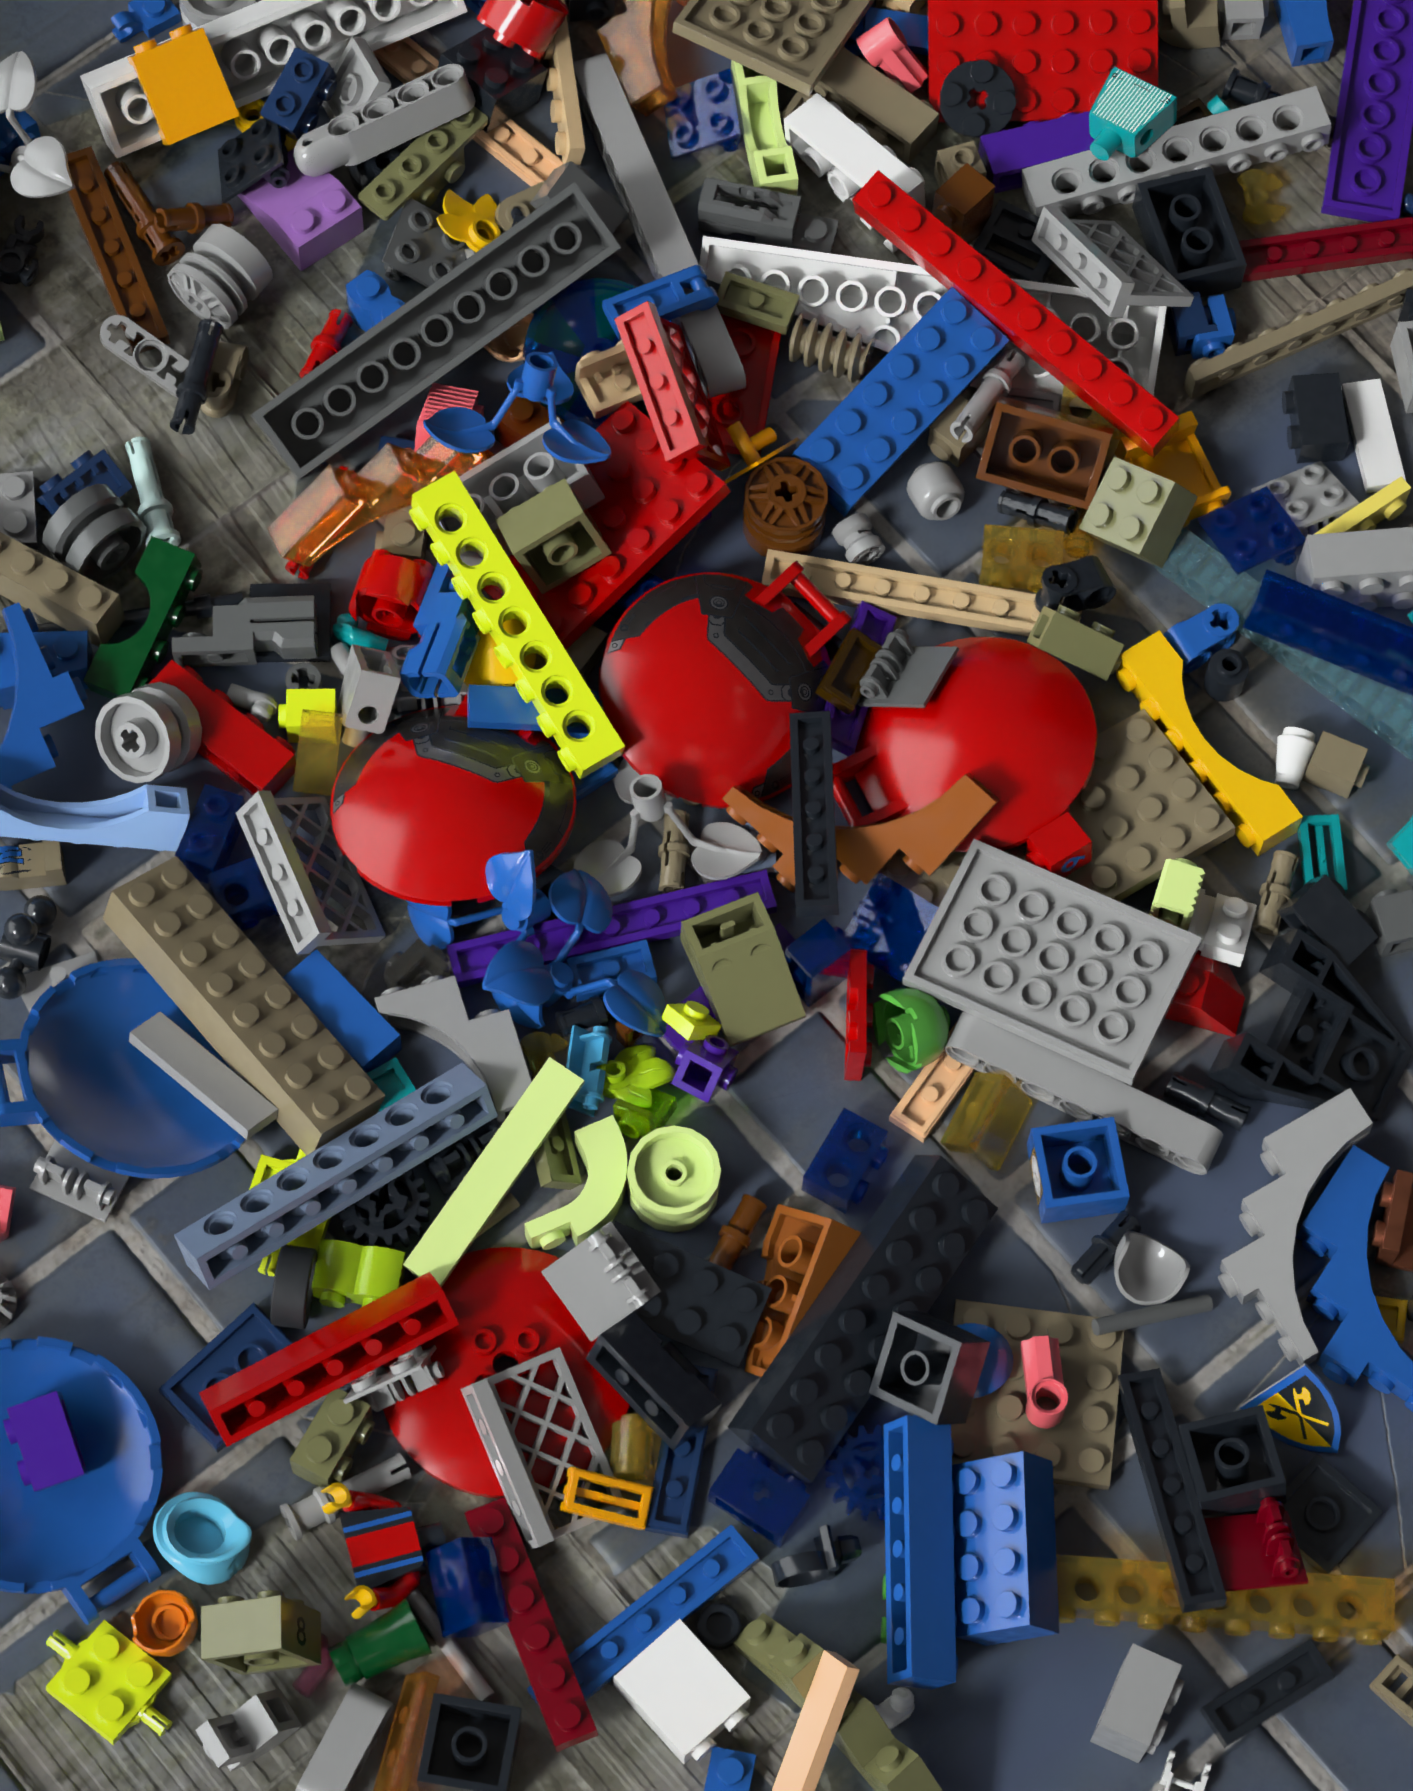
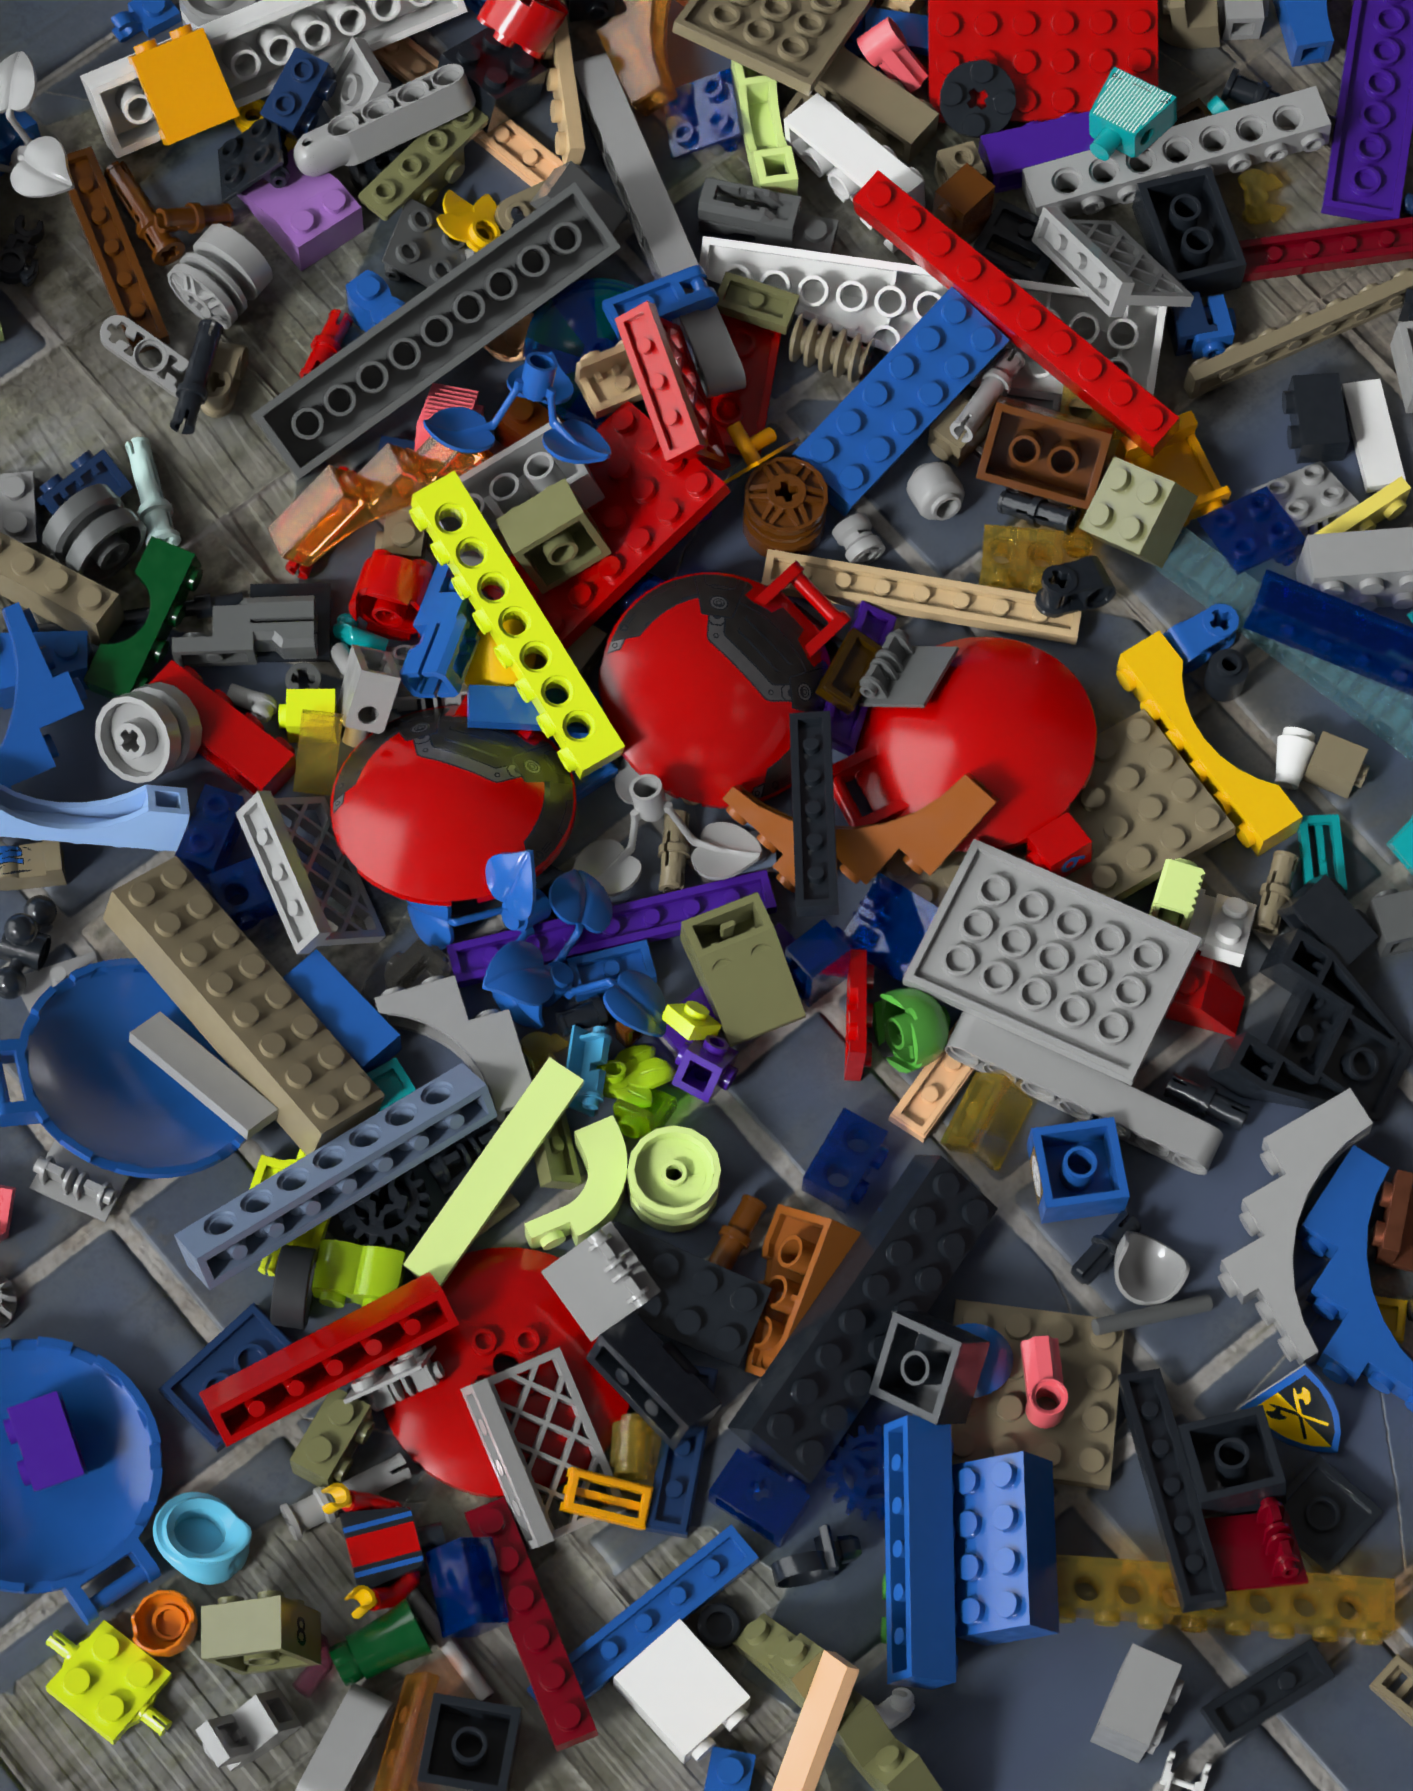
(1075, 643): olive brick -> none

